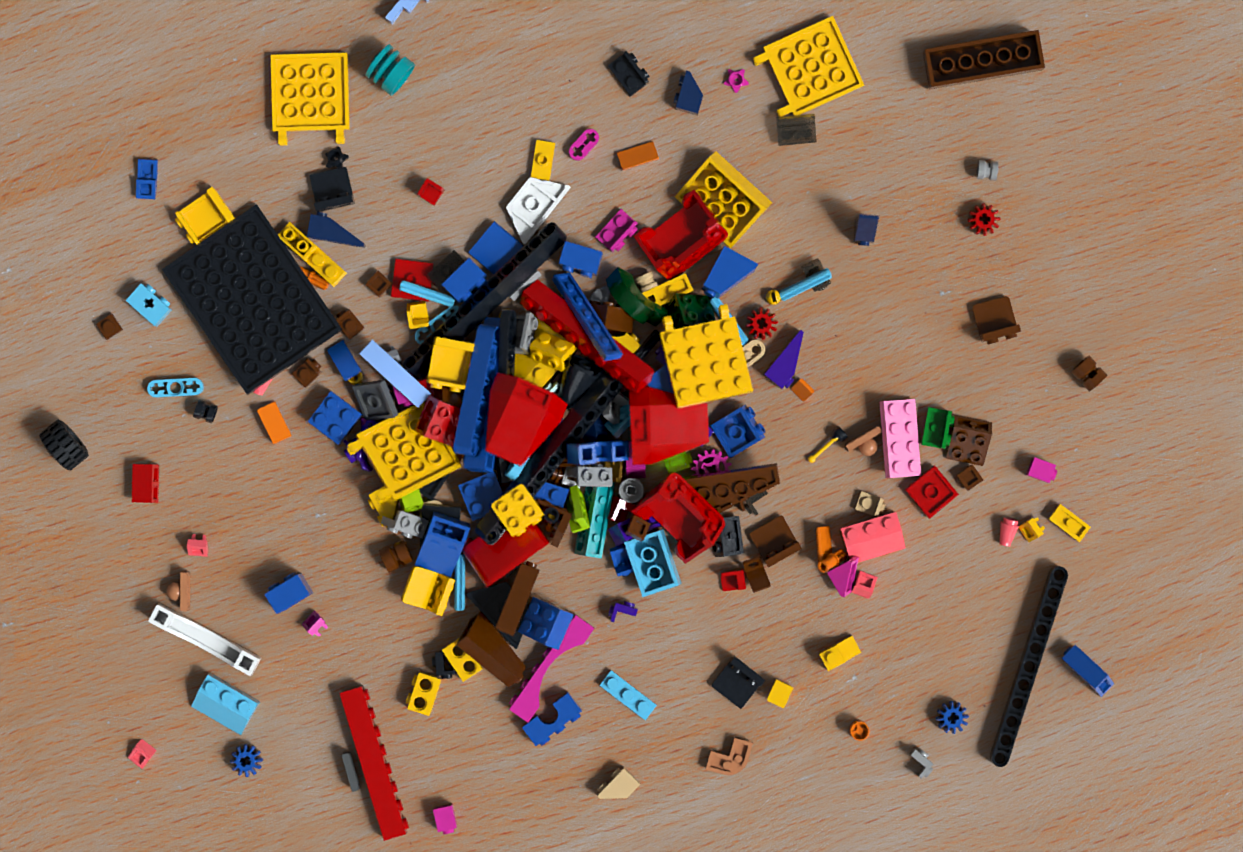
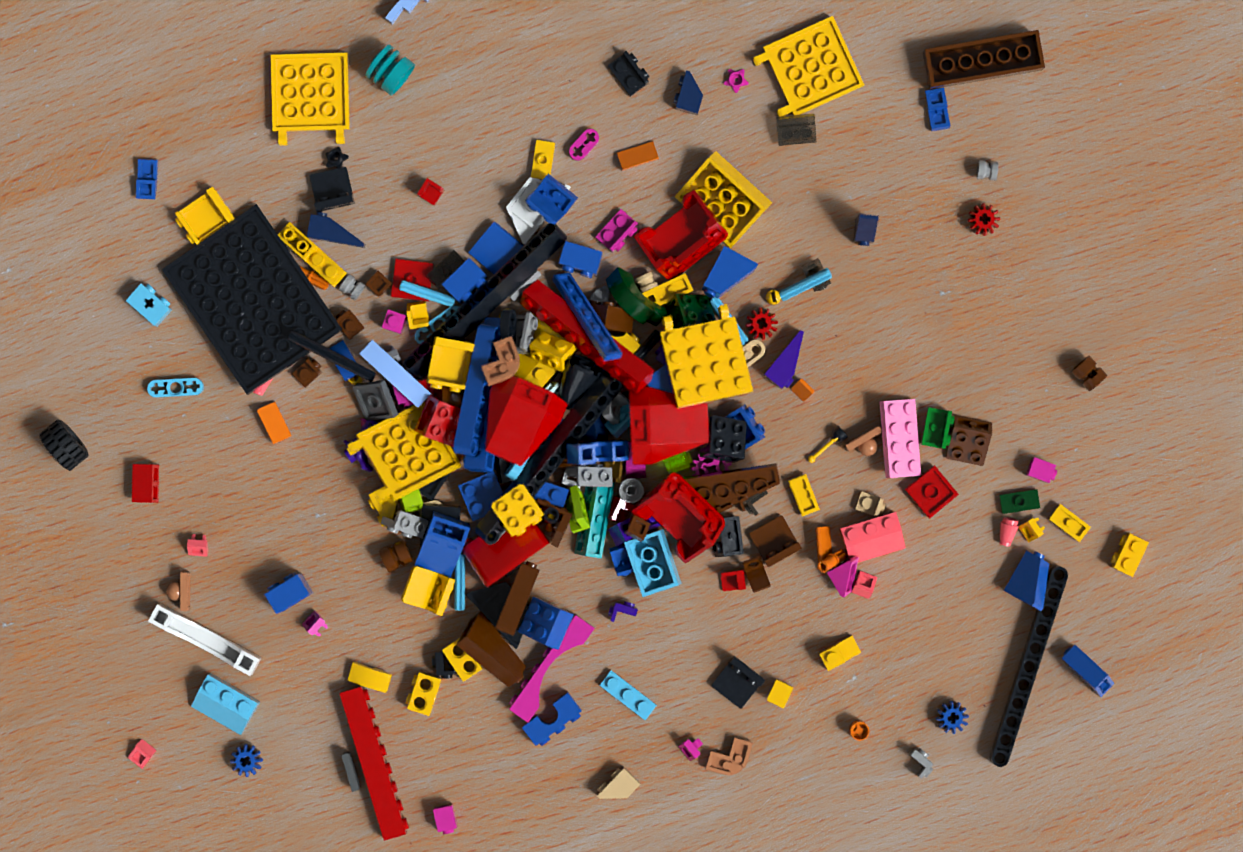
(109, 326): reddish brown plate -> none
(205, 411): black wheel -> none
(331, 356): none -> black axle
(335, 418): blue brick -> none
(352, 287): none -> light grey wheel
(369, 677): none -> yellow slope
(394, 322): none -> dark pink brick
(506, 365): none -> nougat plate
(551, 199): none -> blue bracket
(557, 475): reddish brown plate -> none
(690, 748): none -> dark pink tile
(725, 440): none -> black bracket
(803, 495): none -> yellow plate
(937, 109): none -> blue slope
(969, 477): reddish brown plate -> none
(995, 320): reddish brown bracket -> none
(1019, 501): none -> dark green plate
(1030, 580): none -> blue slope
(1129, 554): none -> yellow bracket

